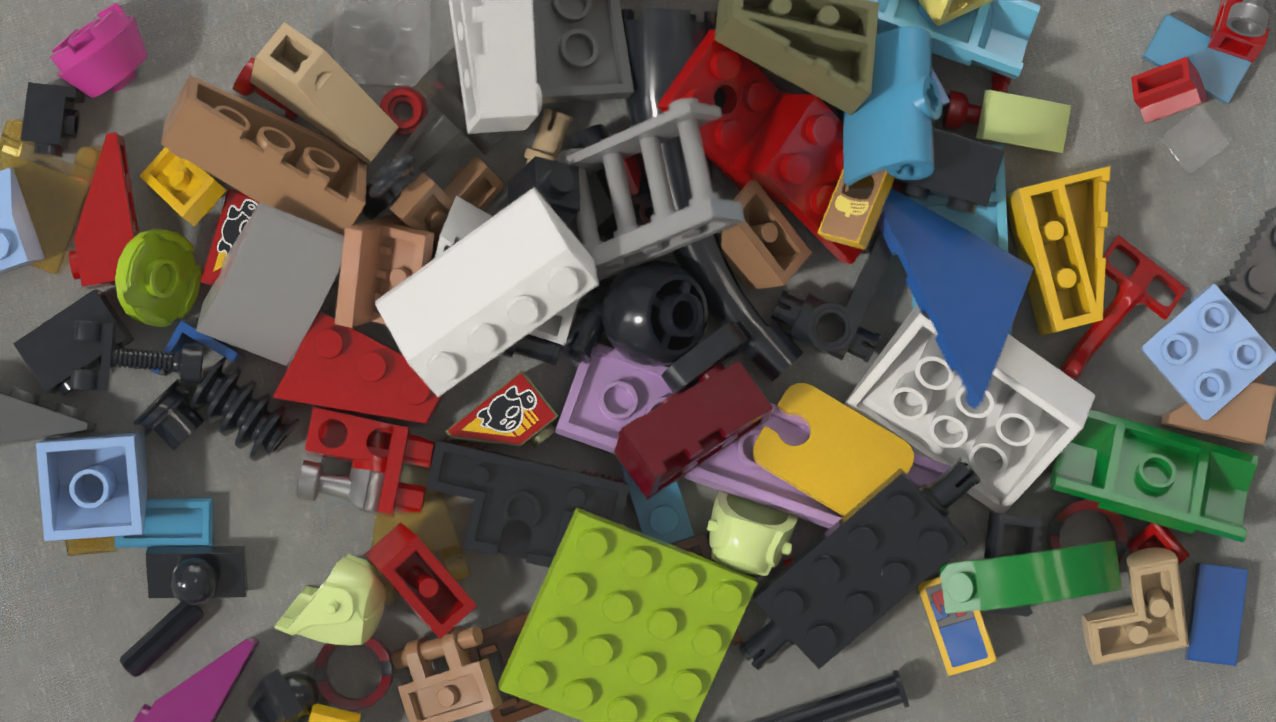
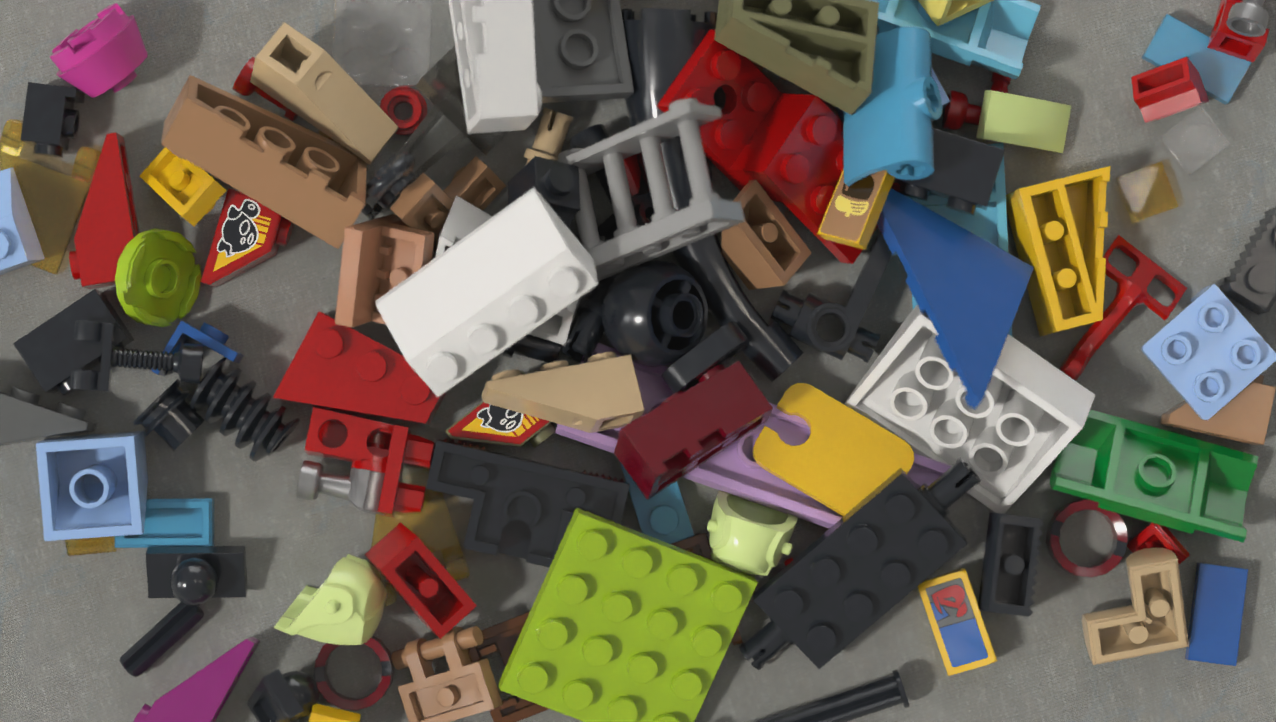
(272, 284): light grey slope -> none
(579, 396): none -> tan slope
(1030, 577): green arch -> none
(1147, 192): none -> clear yellow slope

